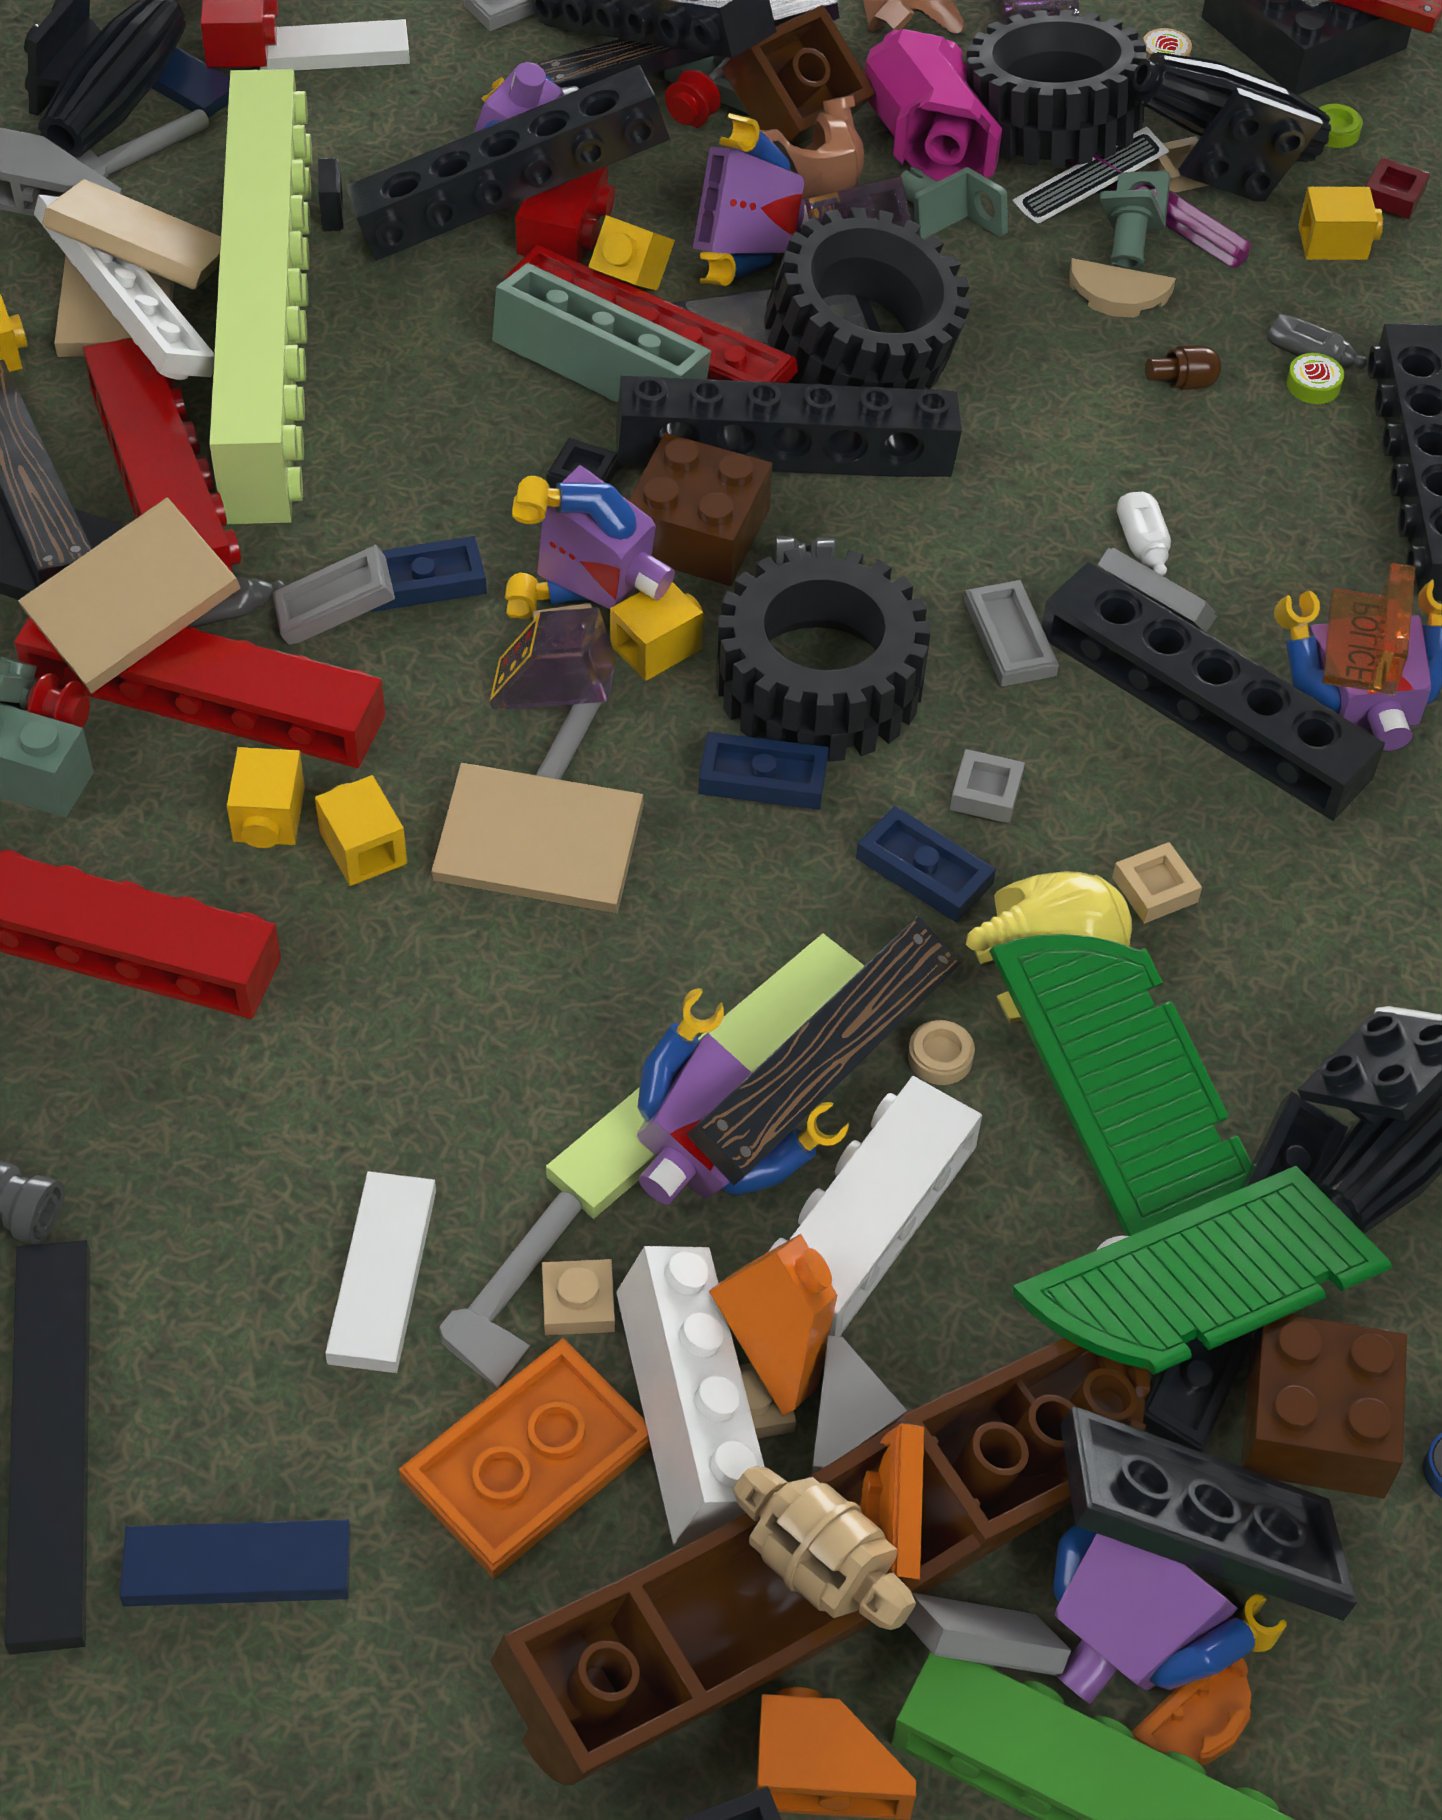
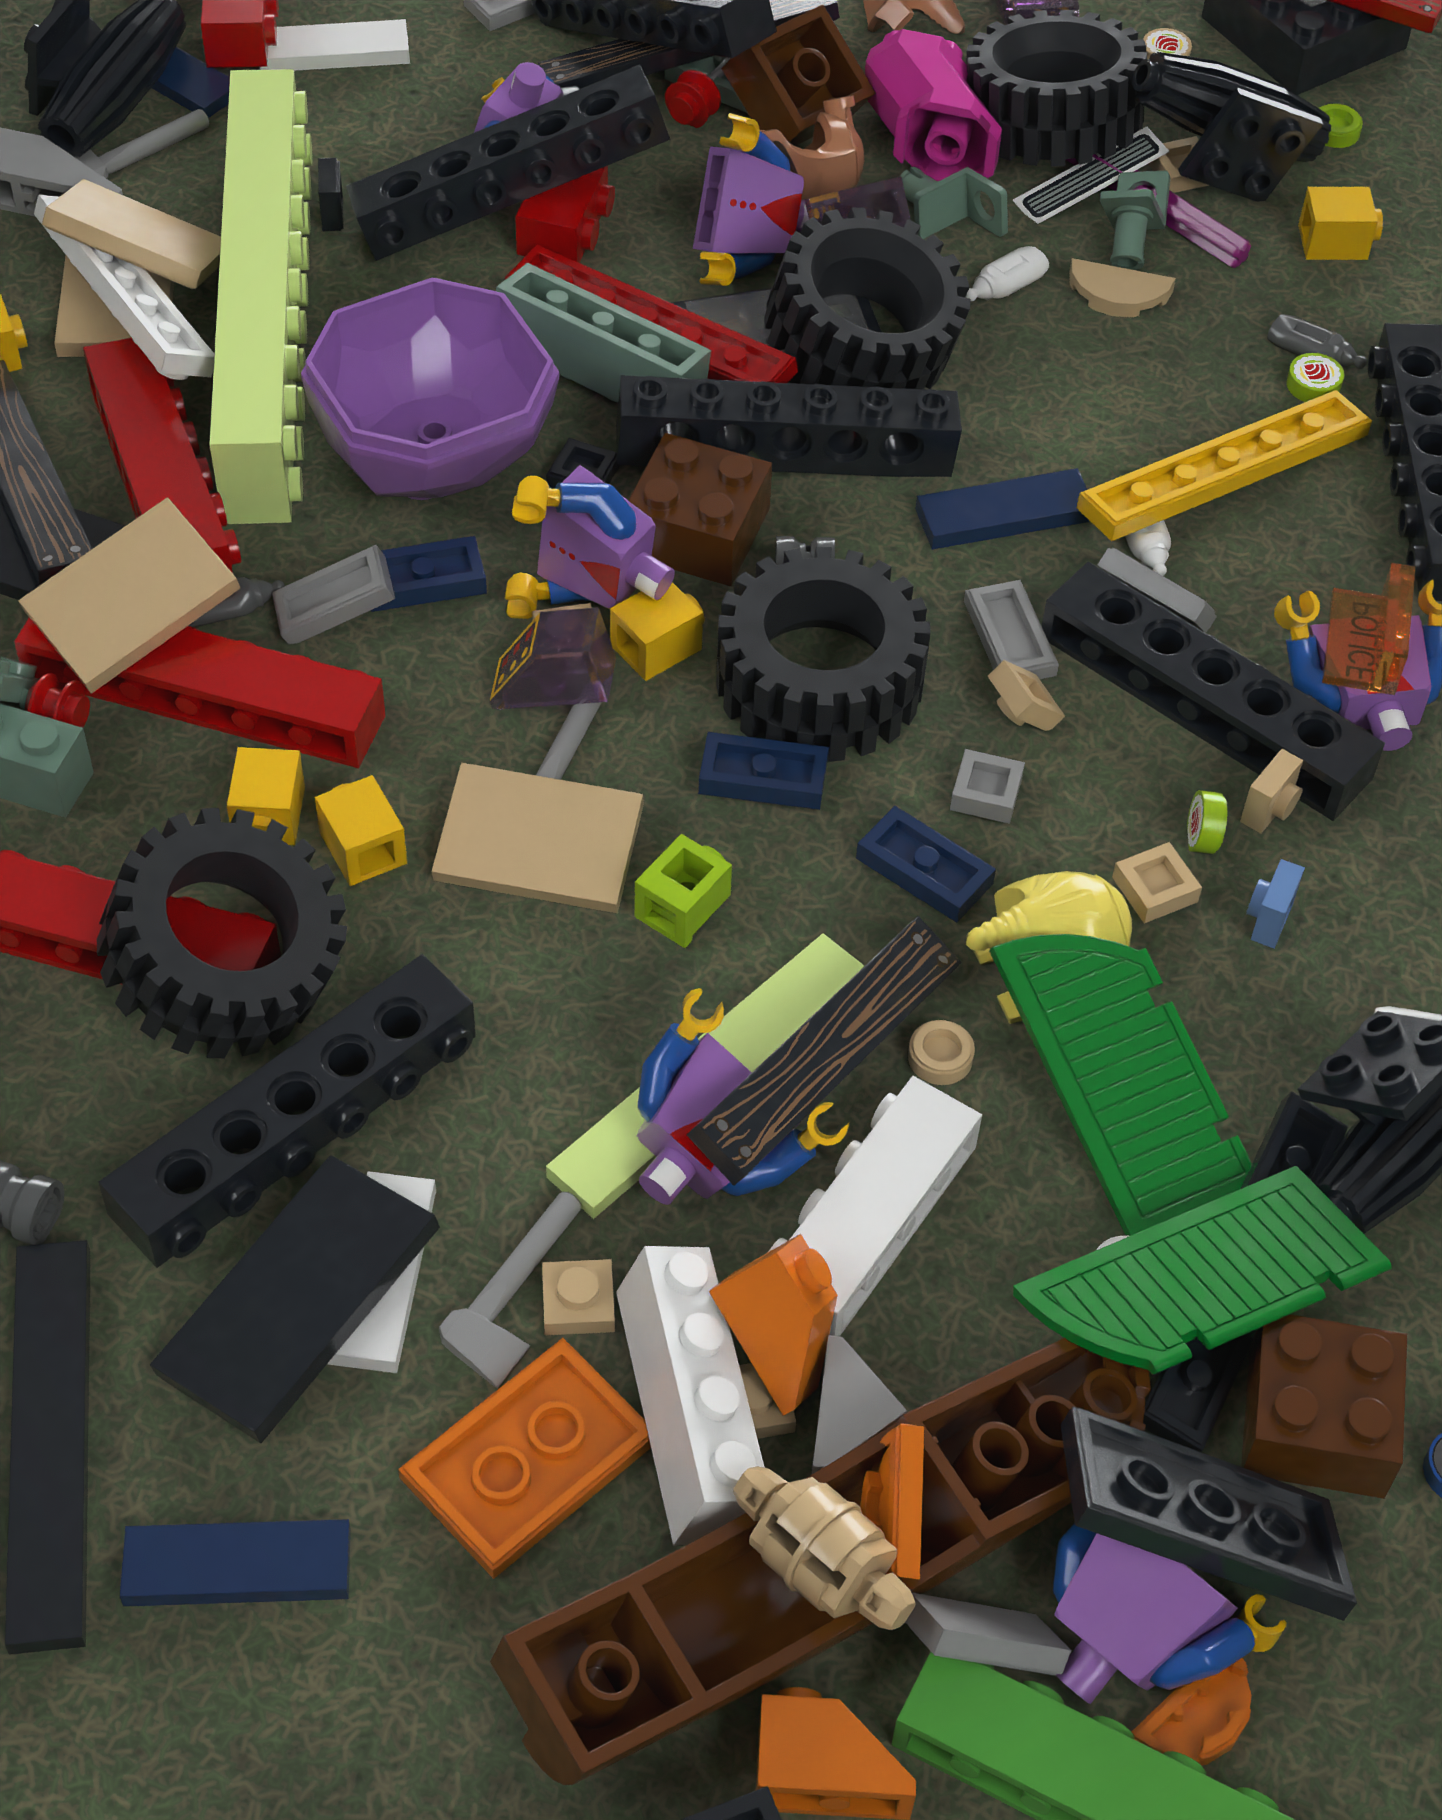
(180, 989): none -> black tyre
(255, 1111): none -> black brick
(295, 1298): none -> black tile
(429, 388): none -> medium lavender rock
(631, 253): yellow brick -> none
(682, 889): none -> lime brick
(1001, 508): none -> dark blue tile
(1009, 274): none -> white piece
(1024, 697): none -> tan plate
(1191, 365): reddish brown cylinder -> none
(1206, 822): none -> lime tile
(1222, 465): none -> yellow tile
(1273, 792): none -> tan plate
(1273, 902): none -> medium blue plate
(1397, 187): dark red plate -> none

